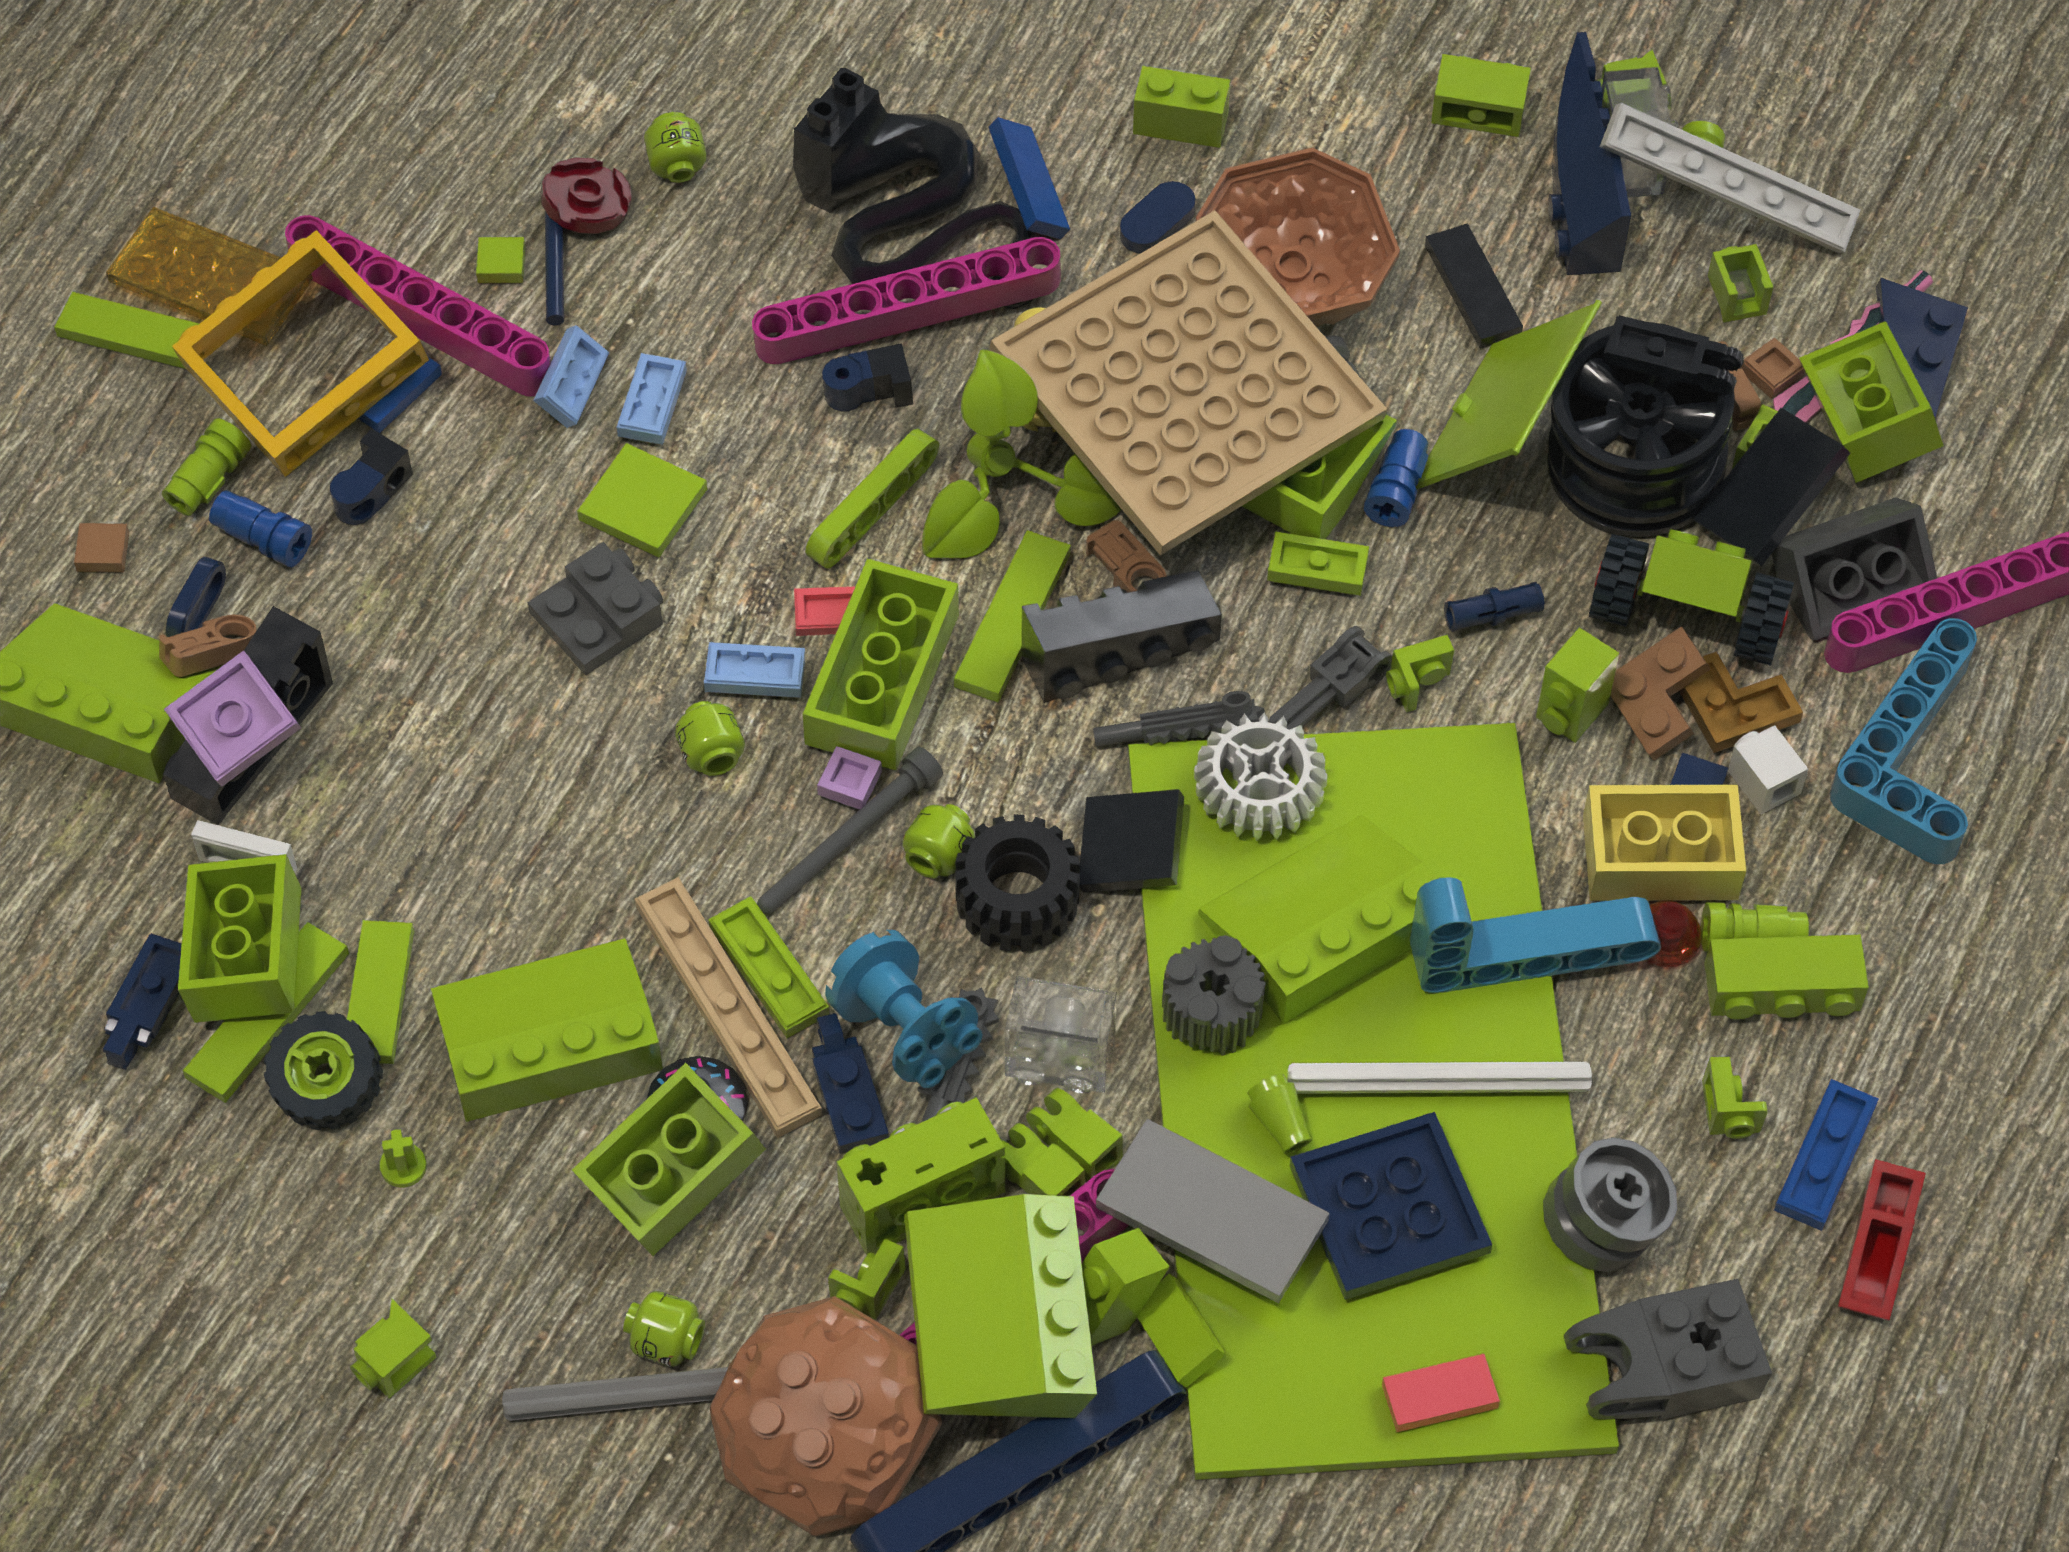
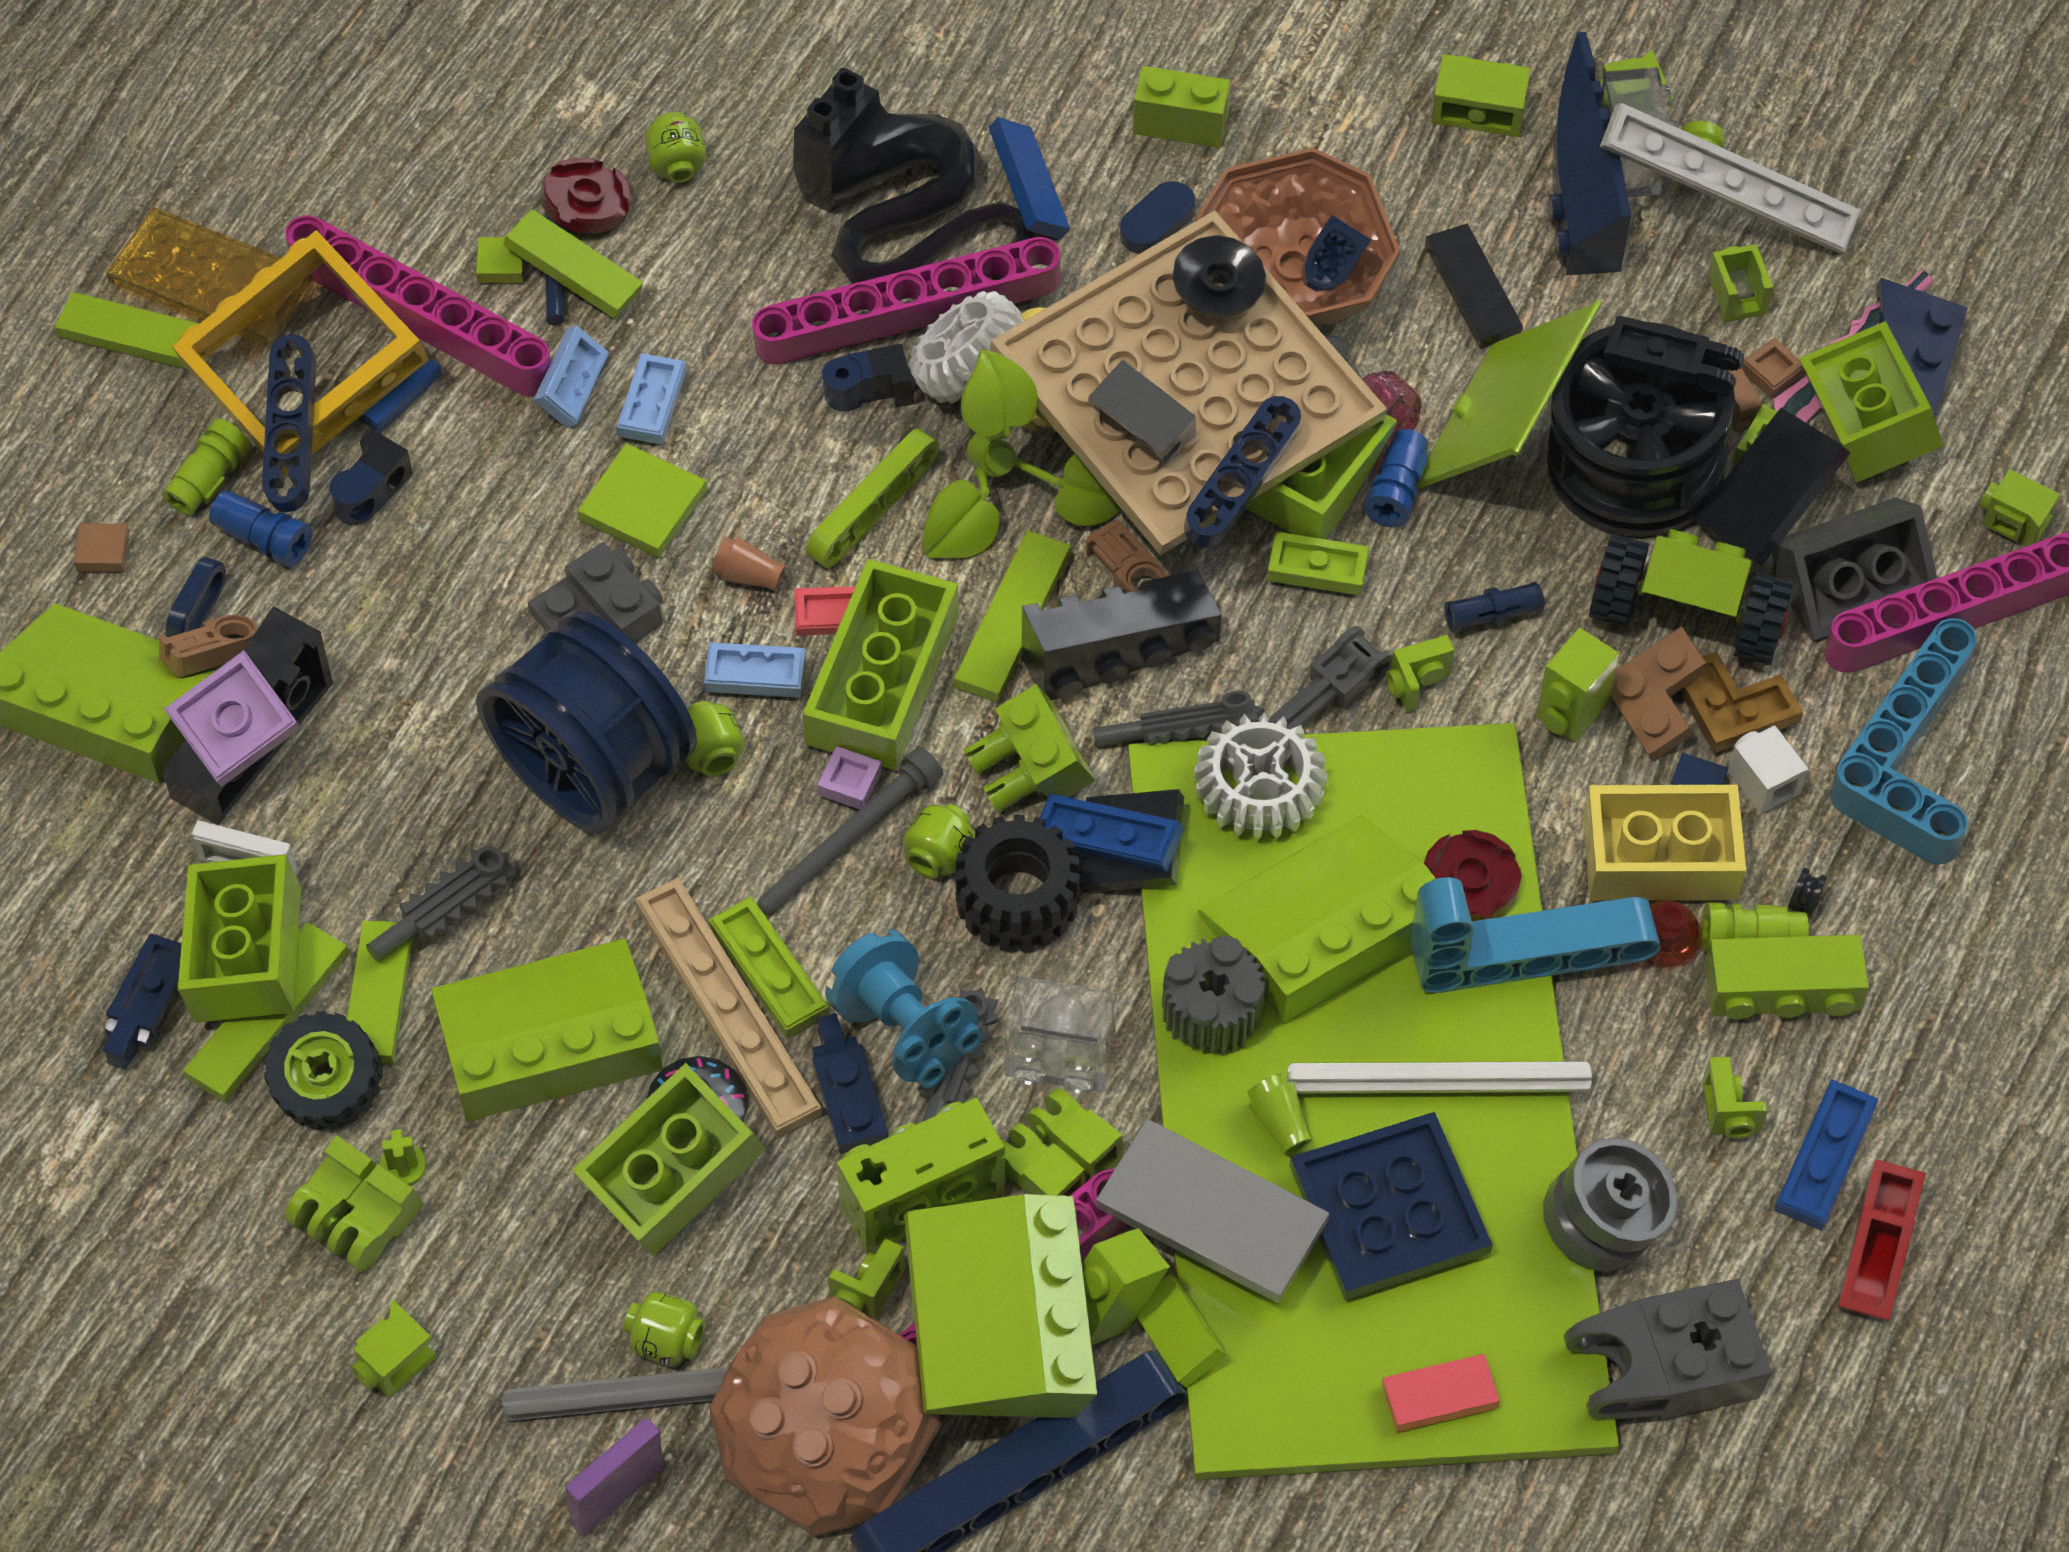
(293, 422): none -> dark blue beam
(351, 1179): none -> lime legs
(445, 900): none -> dark grey piece
(573, 263): none -> lime tile
(586, 721): none -> dark blue wheel
(614, 1476): none -> medium lavender tile
(745, 564): none -> nougat cone
(952, 343): none -> white gear
(1047, 751): none -> lime brick
(1114, 832): none -> blue tile
(1145, 411): none -> dark grey hinge
(1220, 261): none -> black dish
(1239, 469): none -> dark blue beam
(1333, 255): none -> dark blue rock
(1398, 397): none -> clear pink head
(1483, 866): none -> dark red tile
(1807, 892): none -> black bush
(2019, 508): none -> lime window

